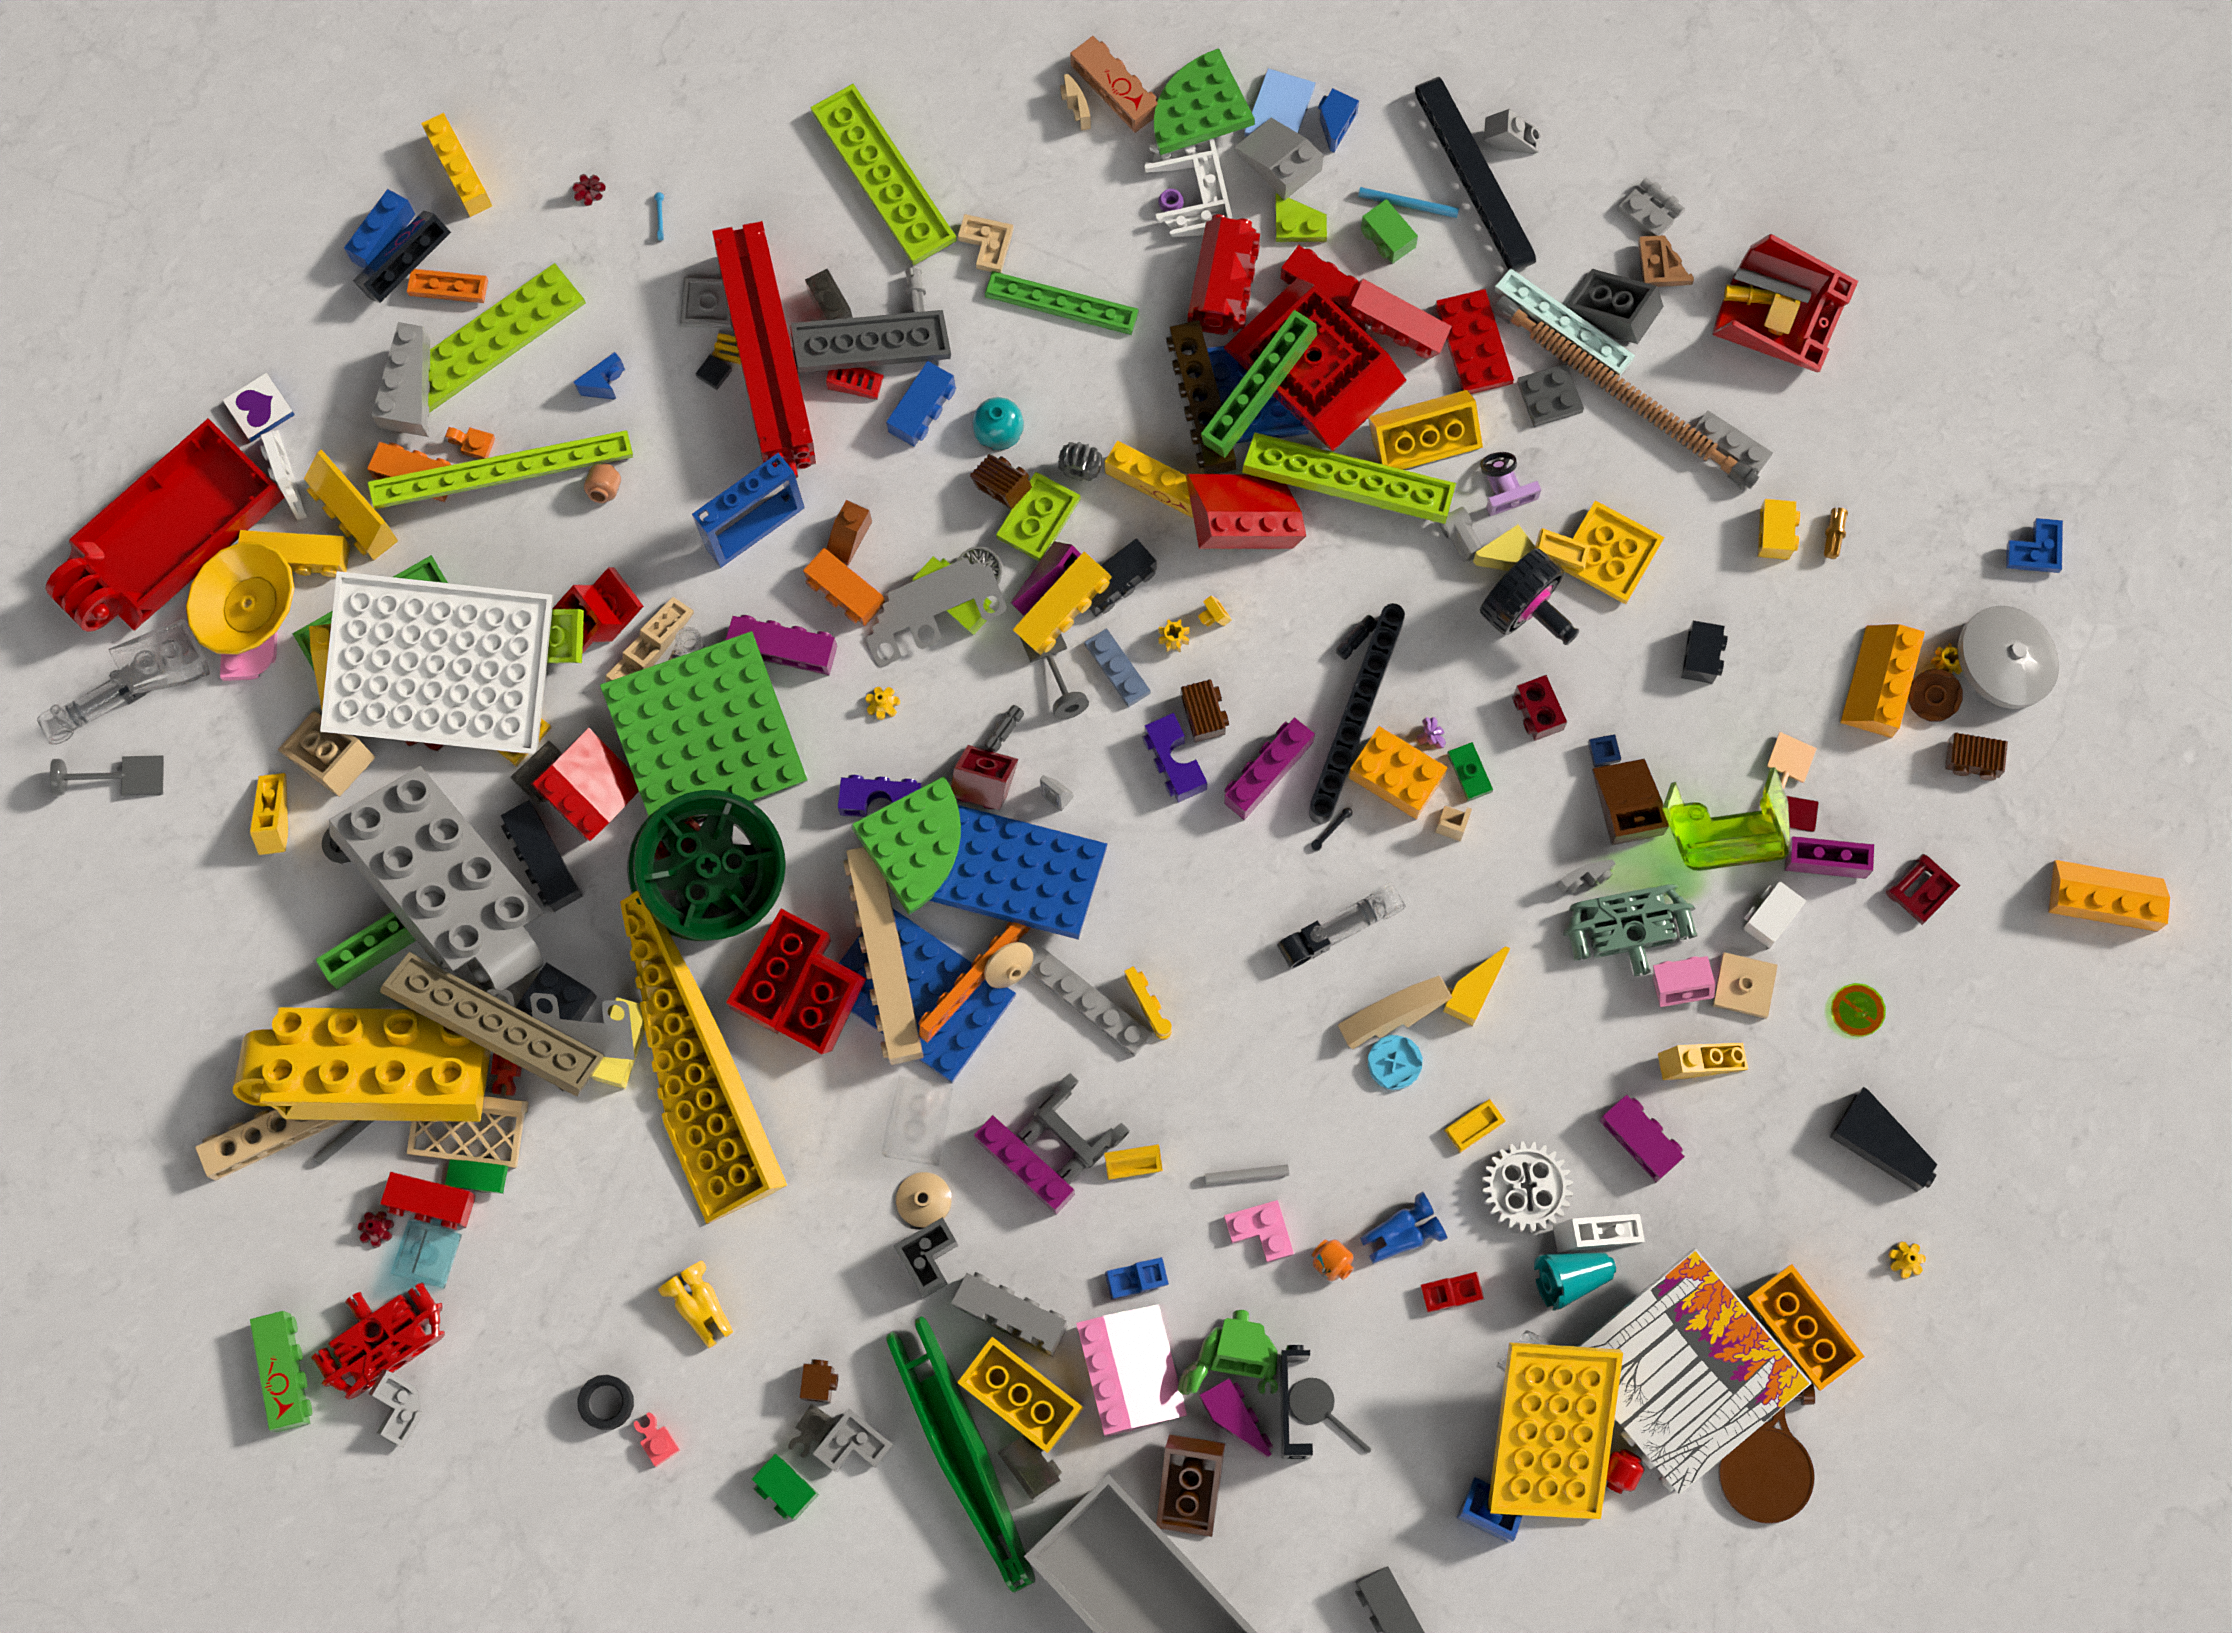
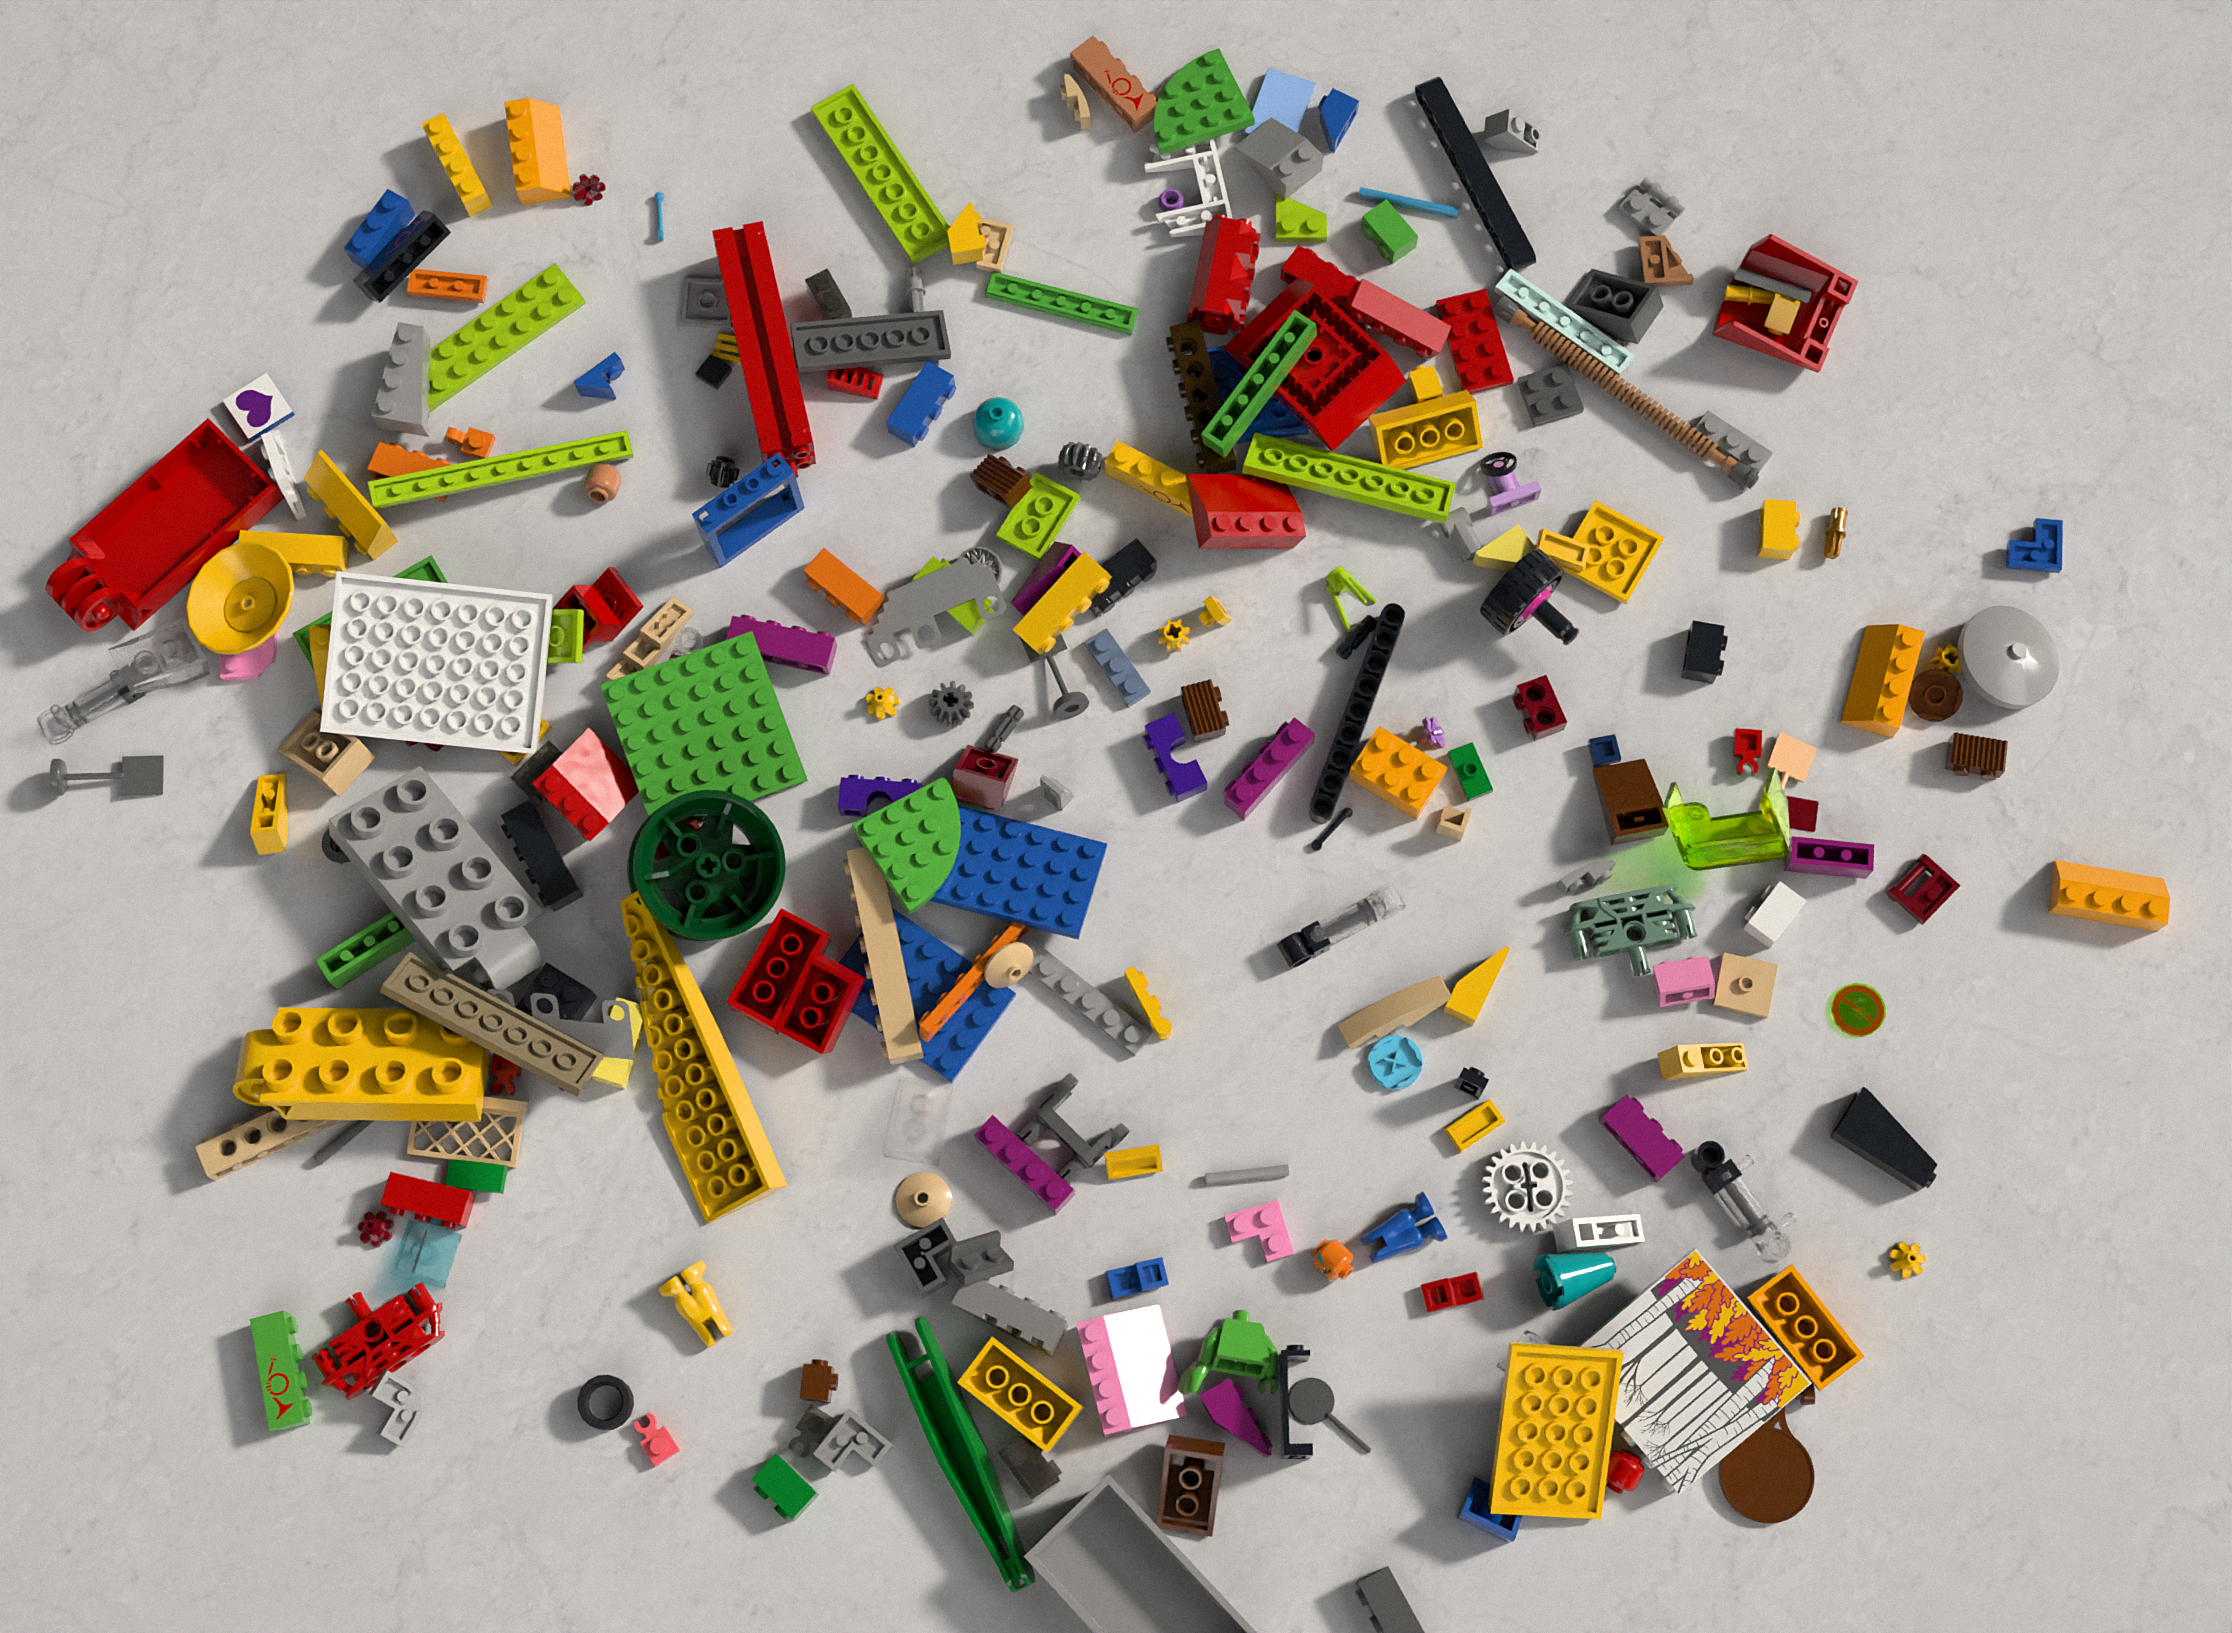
(537, 151): none -> light orange slope
(722, 471): none -> black gear
(848, 531): dark orange slope -> none
(961, 706): none -> dark grey gear
(964, 237): none -> yellow slope
(979, 1258): none -> dark grey bracket
(1341, 582): none -> lime plant
(1424, 384): none -> yellow brick
(1471, 1082): none -> black plate
(1726, 1182): none -> clear piece
(1747, 745): none -> red plate

